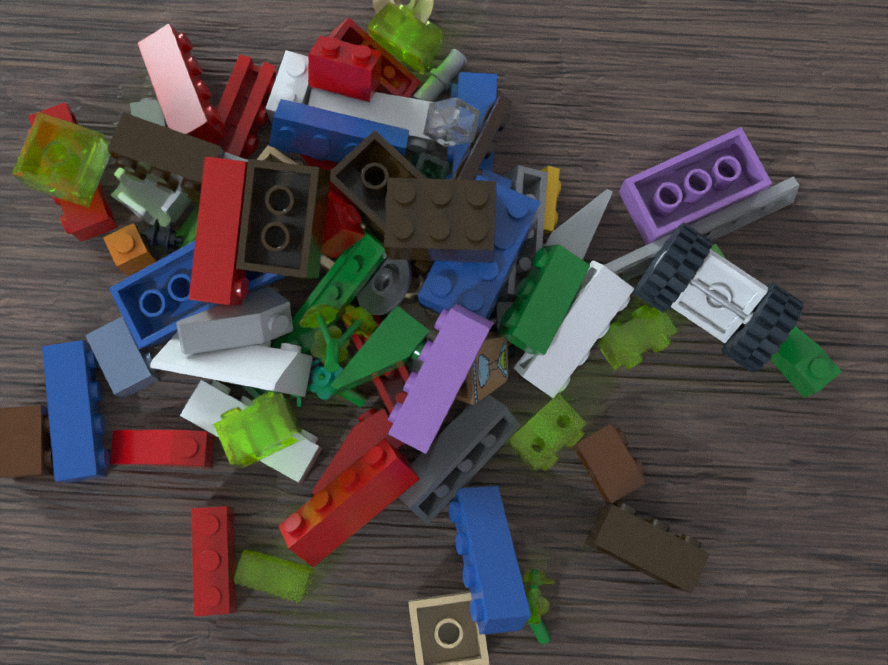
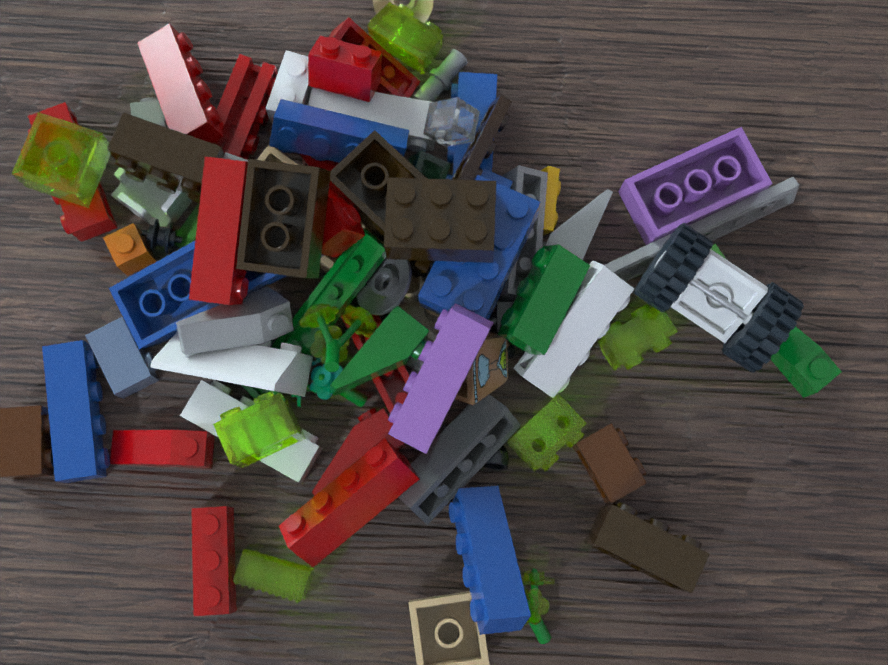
(499, 460): none -> black hinge

